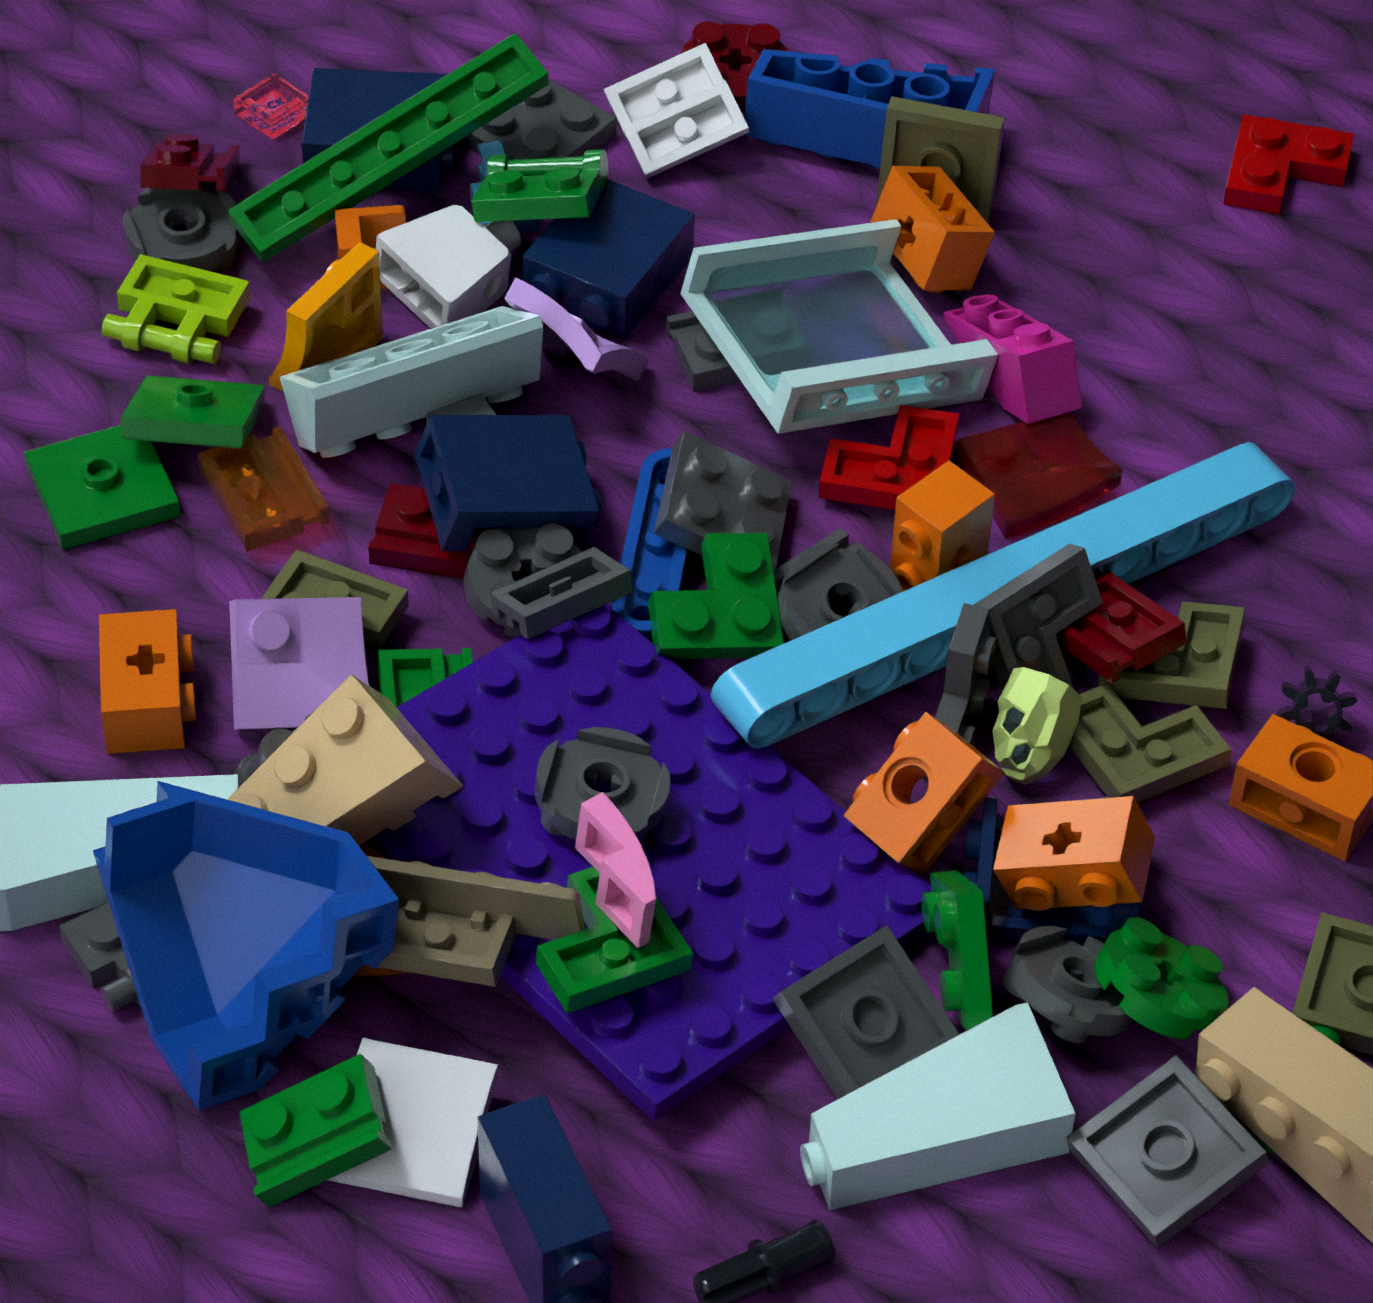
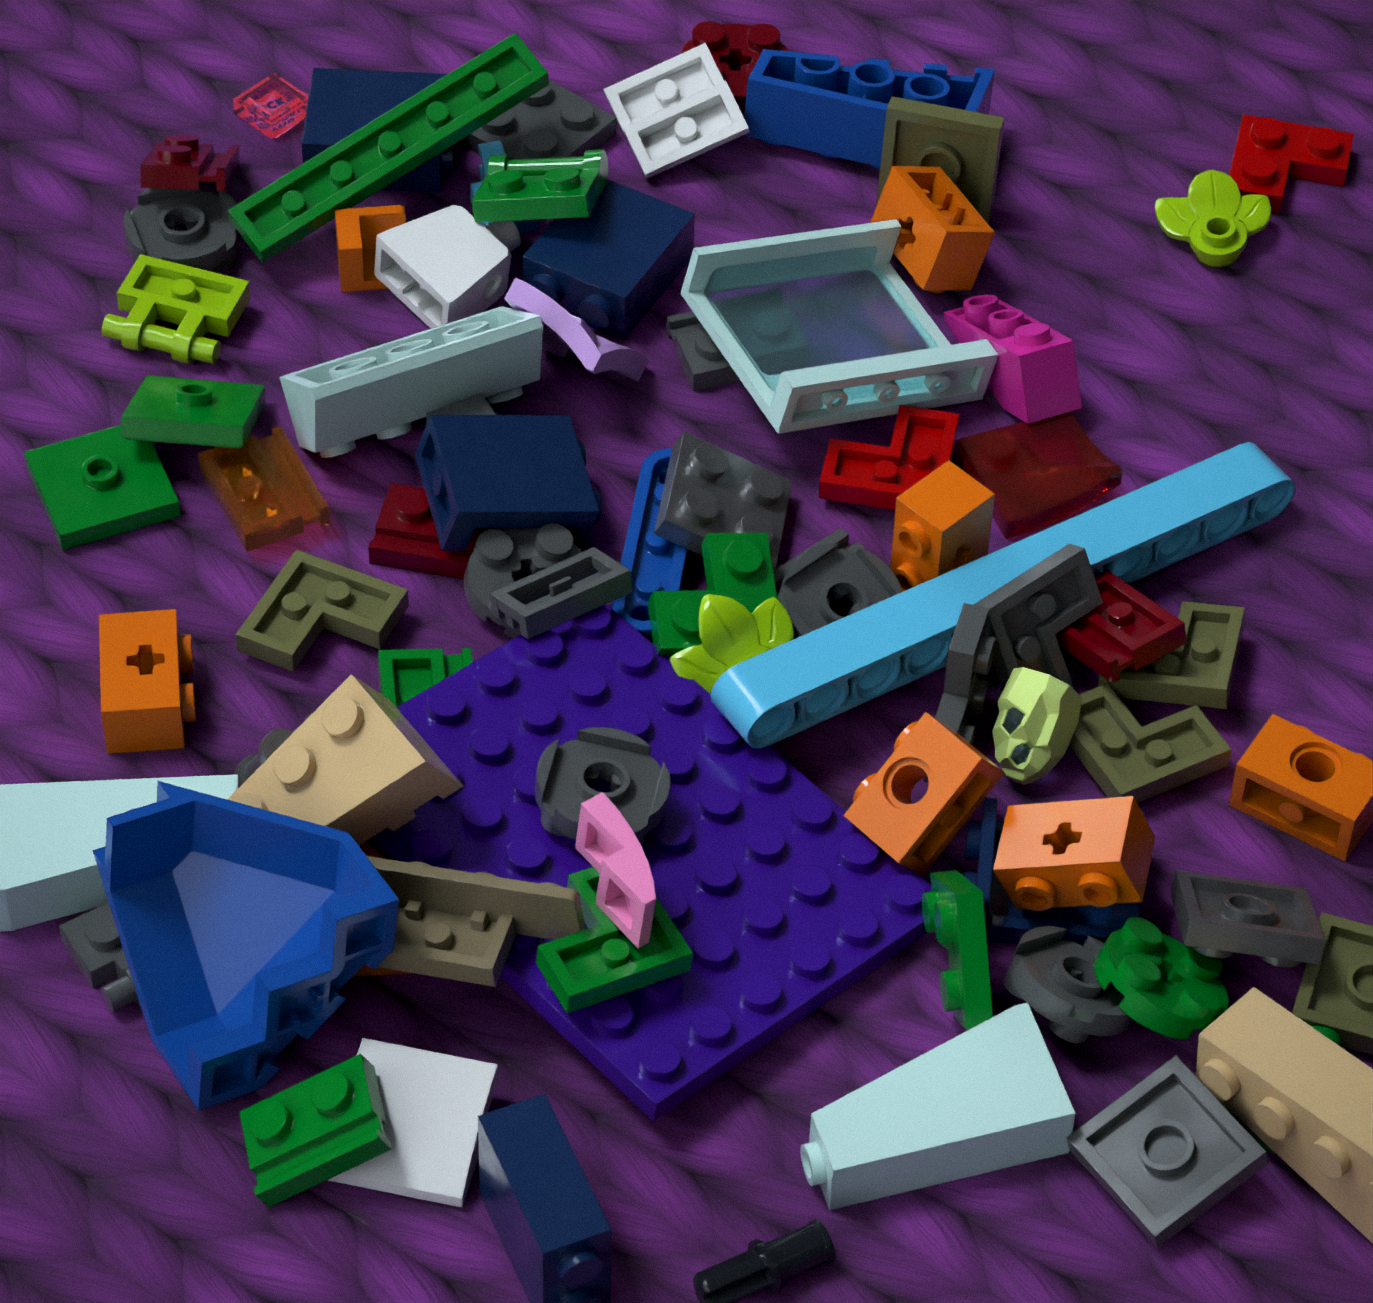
(292, 657): lavender plate -> none
(335, 315): light orange plate -> none
(730, 637): none -> lime plate
(864, 1013): dark grey plate -> none
(1214, 217): none -> lime plate
(1247, 918): none -> flat silver plate
(1329, 693): black gear -> none

